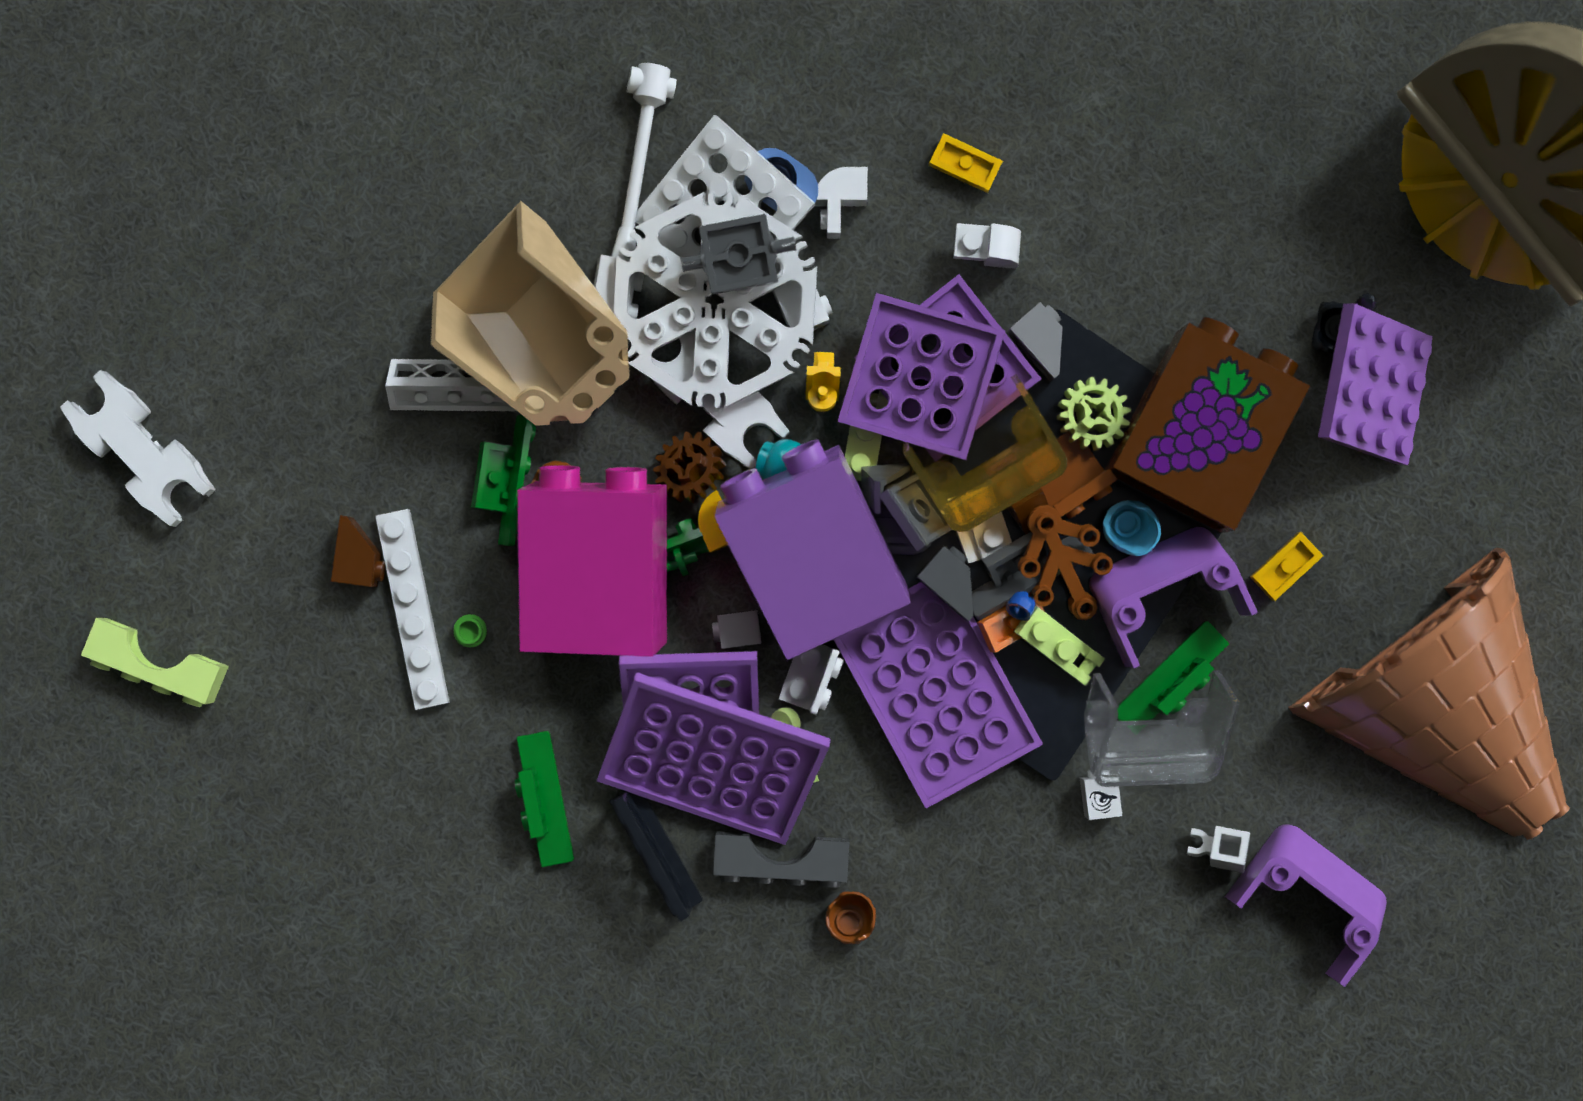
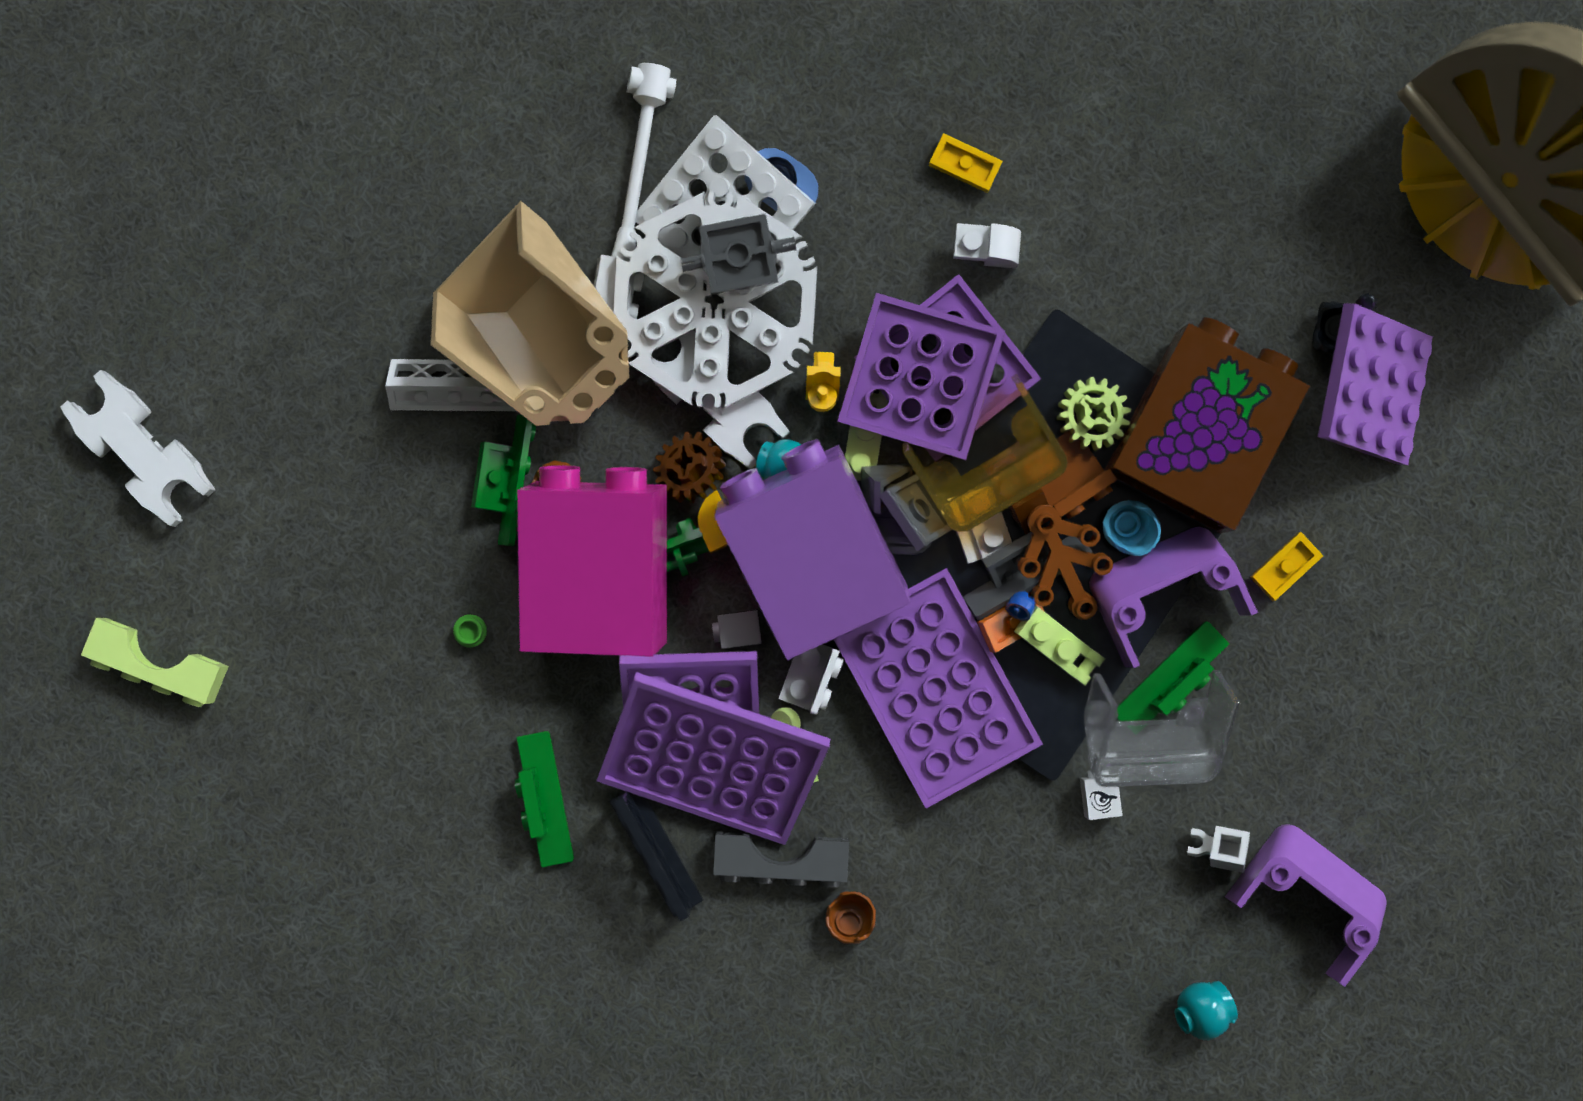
(356, 556): reddish brown slope -> none
(412, 609): white plate -> none
(789, 302): white slope -> none
(840, 188): white brick -> none
(950, 580): dark grey slope -> none
(1040, 339): light grey slope -> none
(1205, 1010): none -> teal piece
(1456, 705): nougat cone -> none

